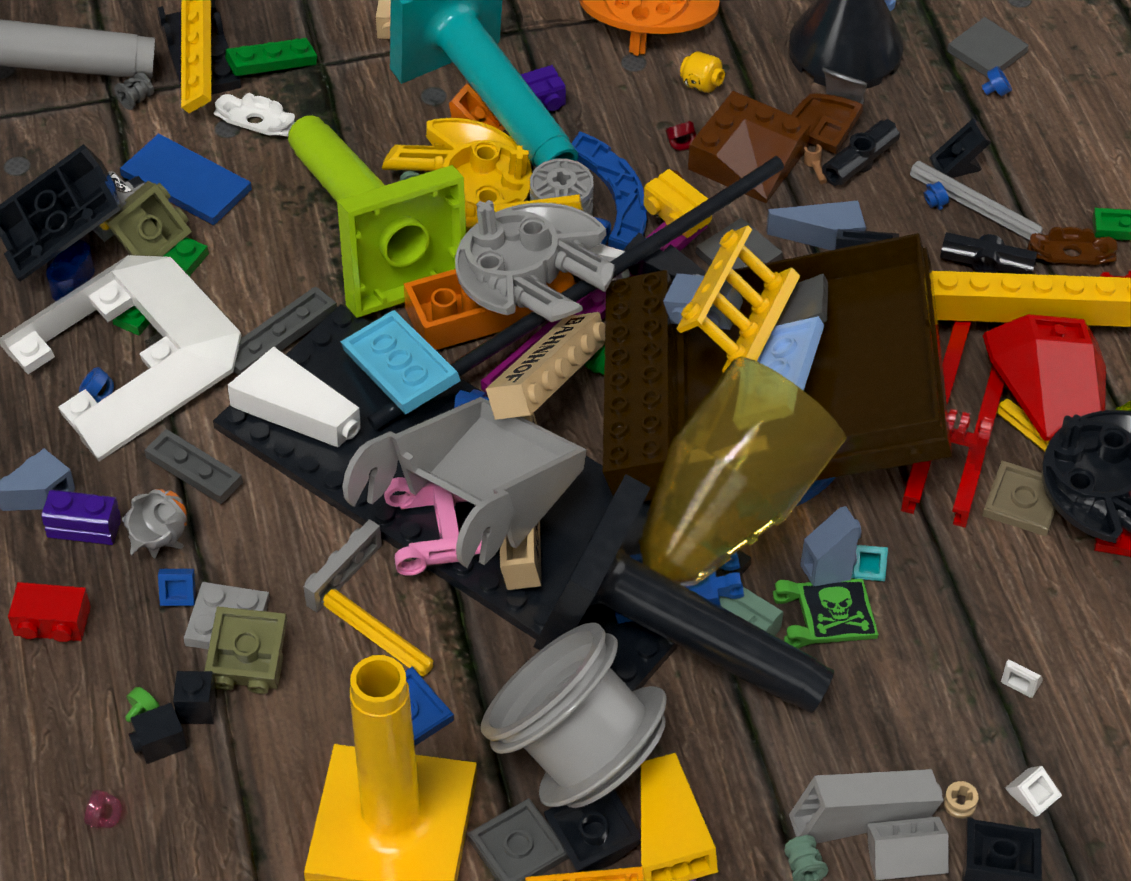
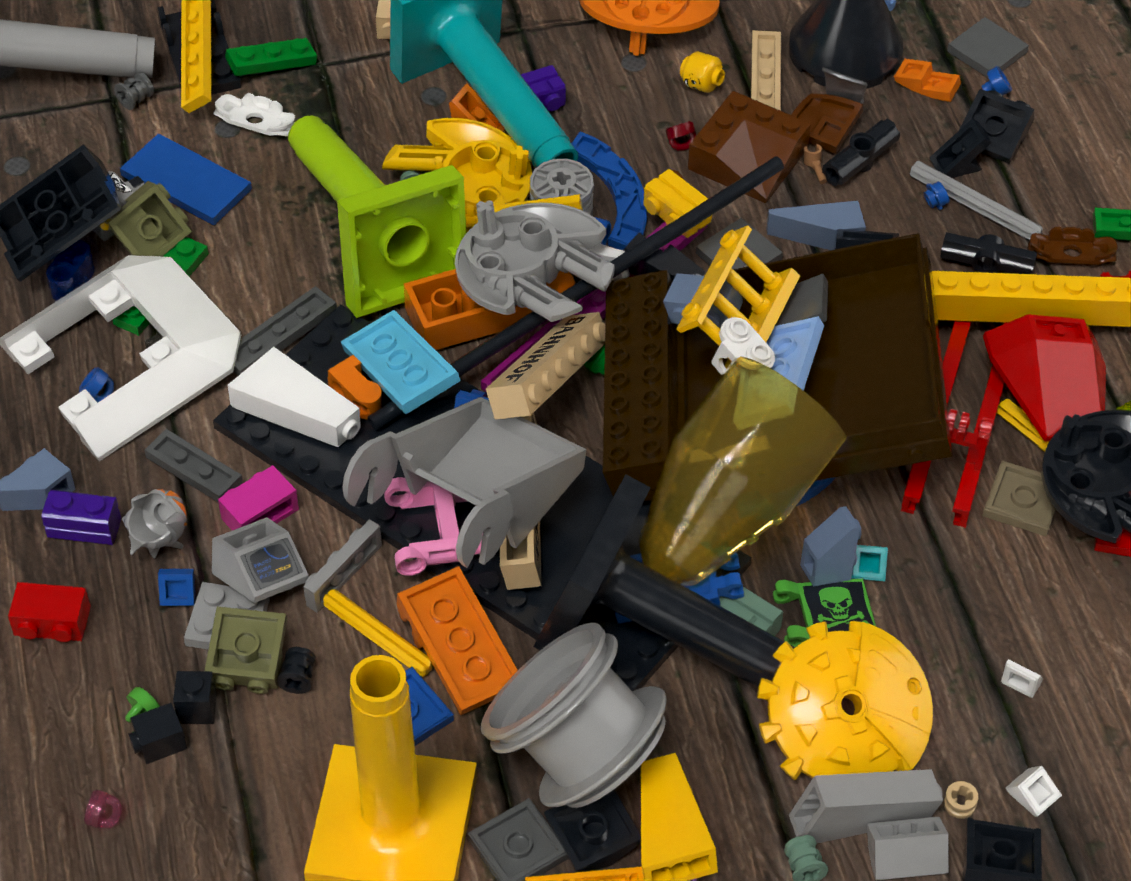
(258, 560): none -> light grey slope
(260, 497): none -> dark pink brick
(297, 670): none -> black bush
(352, 385): none -> orange leg
(457, 638): none -> orange hinge
(742, 340): none -> white bracket
(766, 68): none -> tan plate
(874, 673): none -> yellow piece
(922, 79): none -> orange slope
(1003, 122): none -> black plate

